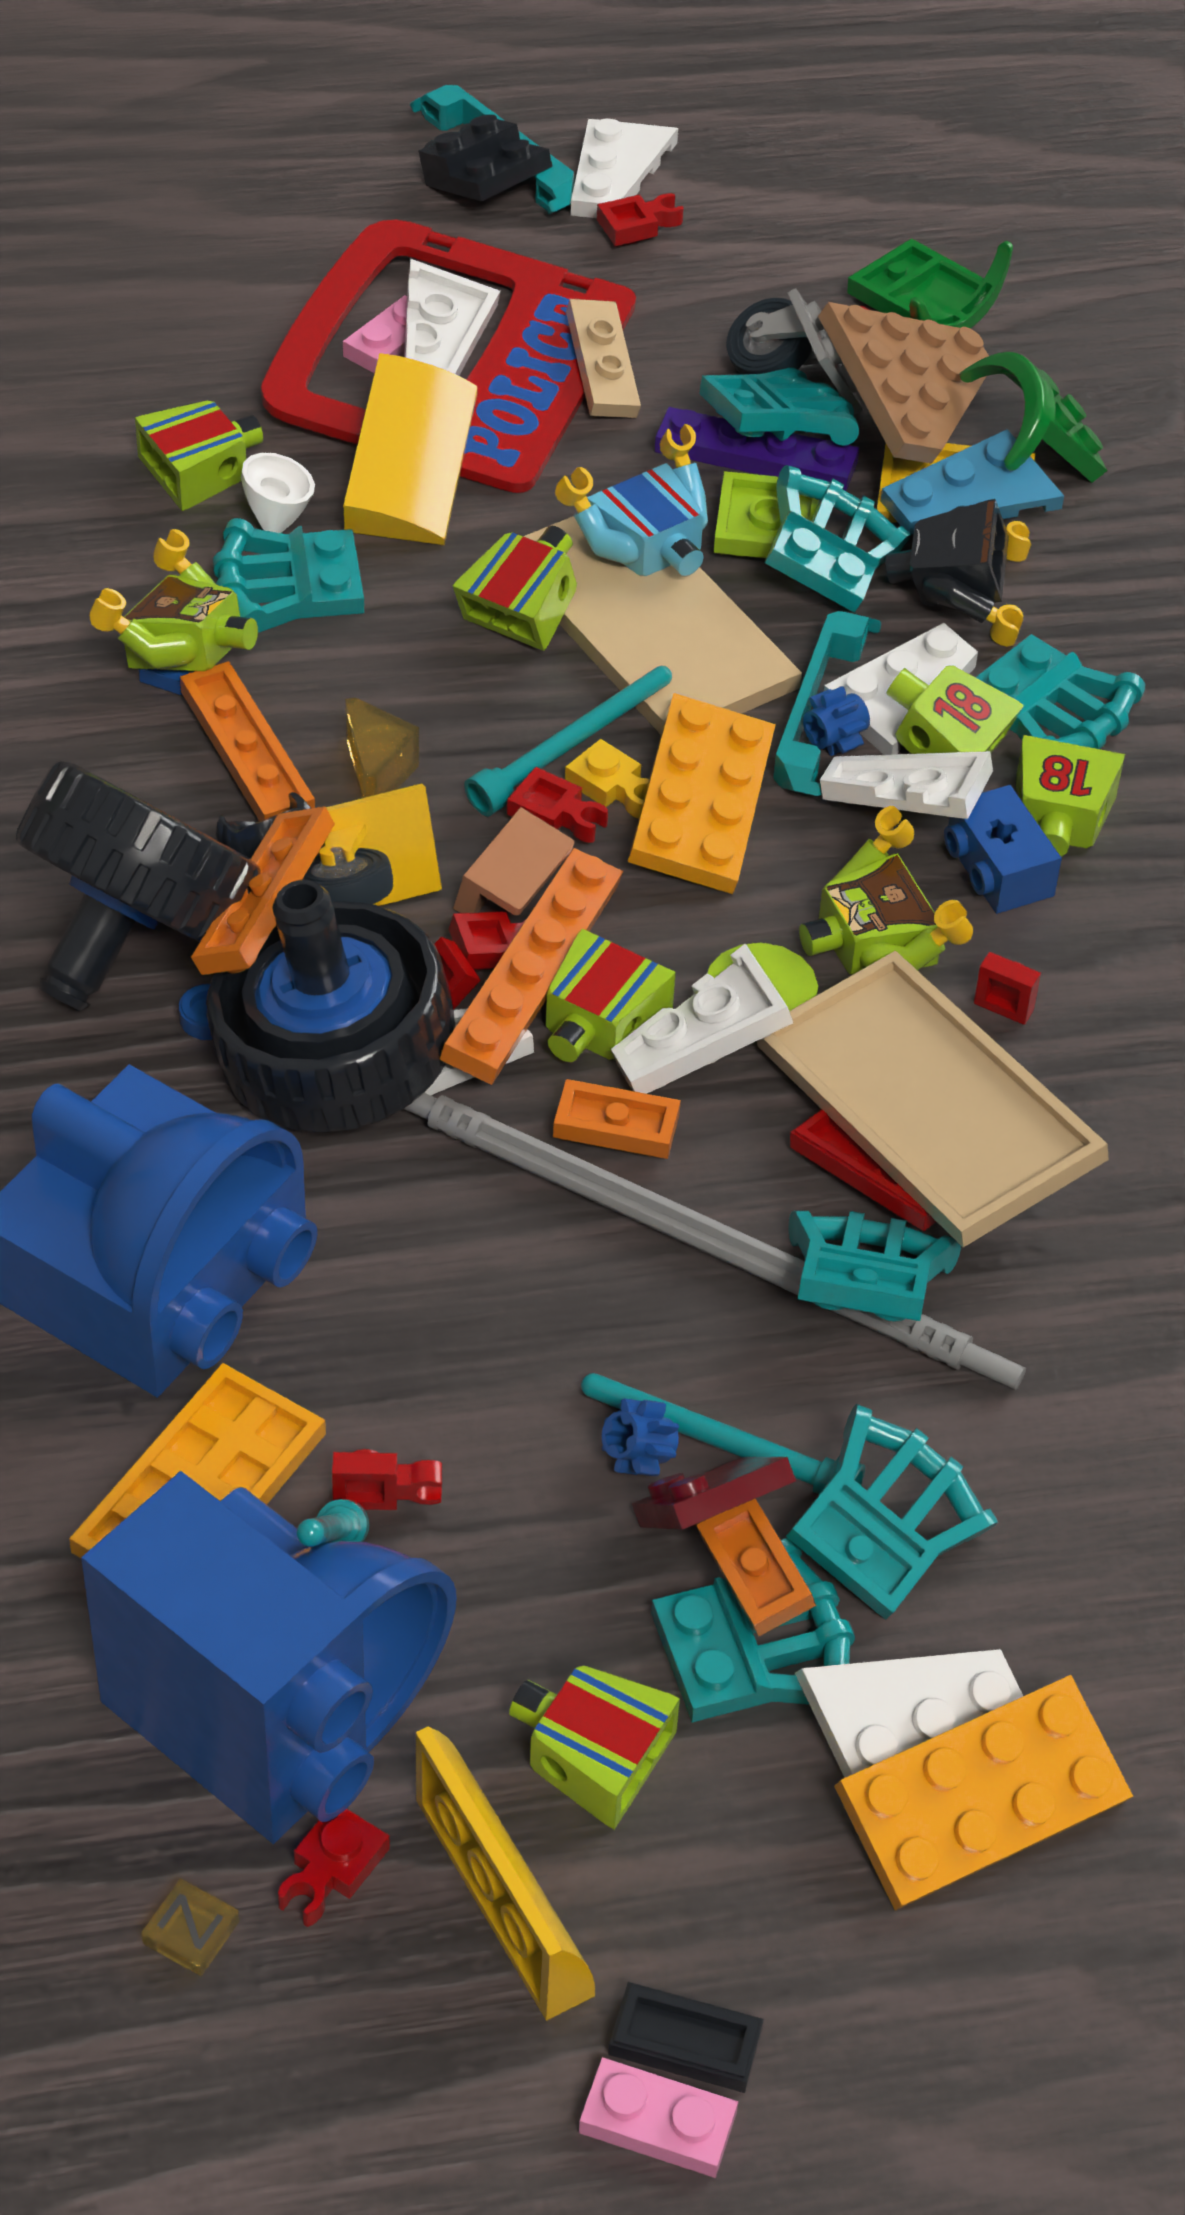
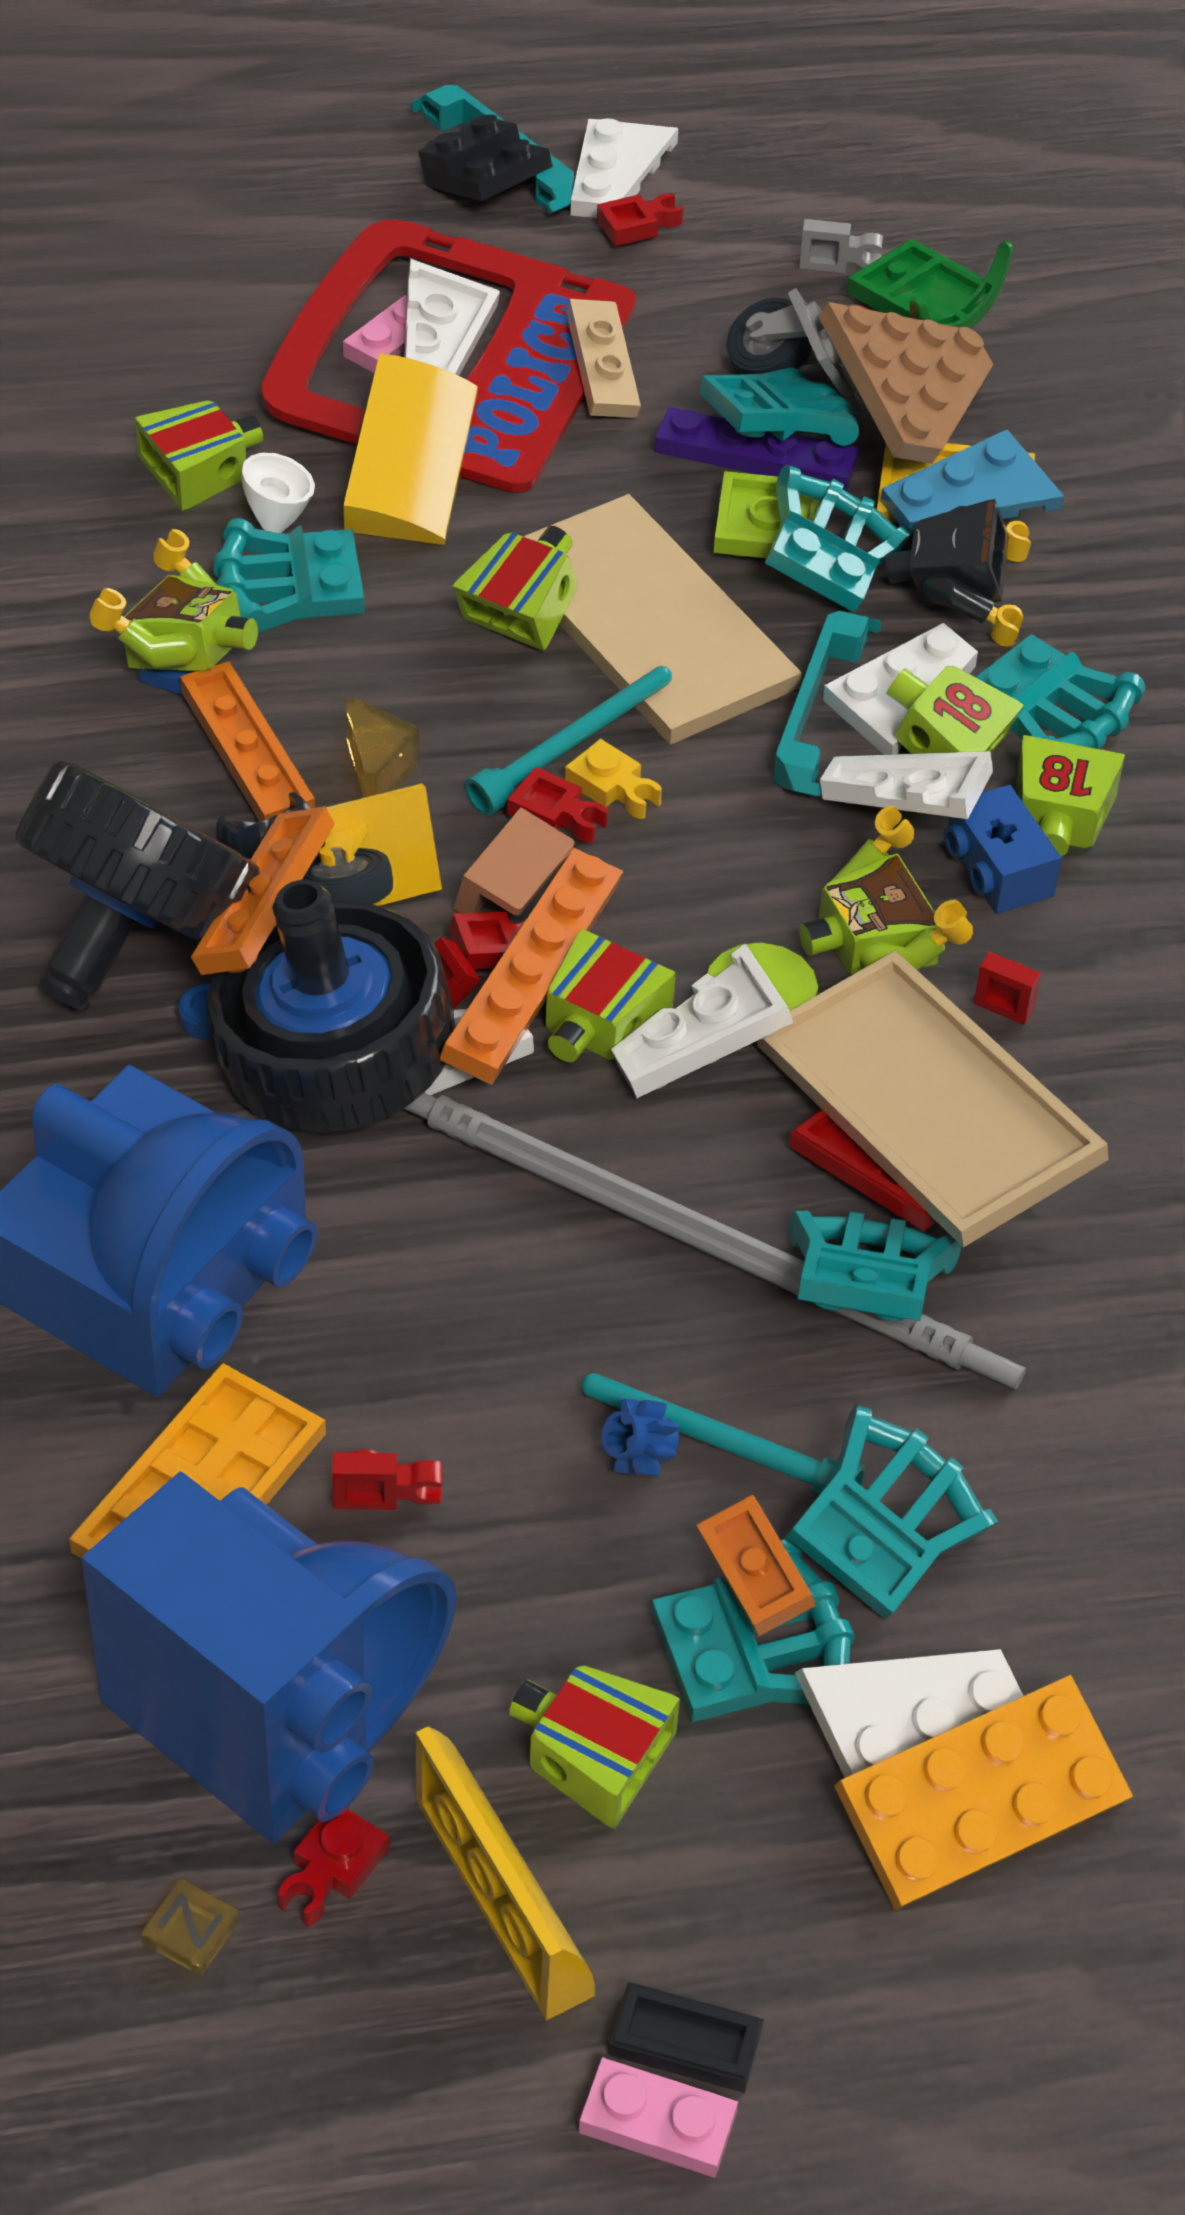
(335, 1522): teal piece -> none
(616, 1118): orange plate -> none
(648, 518): medium azure torso -> none
(684, 1501): dark red plate -> none
(702, 794): light orange plate -> none
(830, 246): none -> light grey plate
(836, 721): blue gear -> none
(1045, 415): green piece -> none

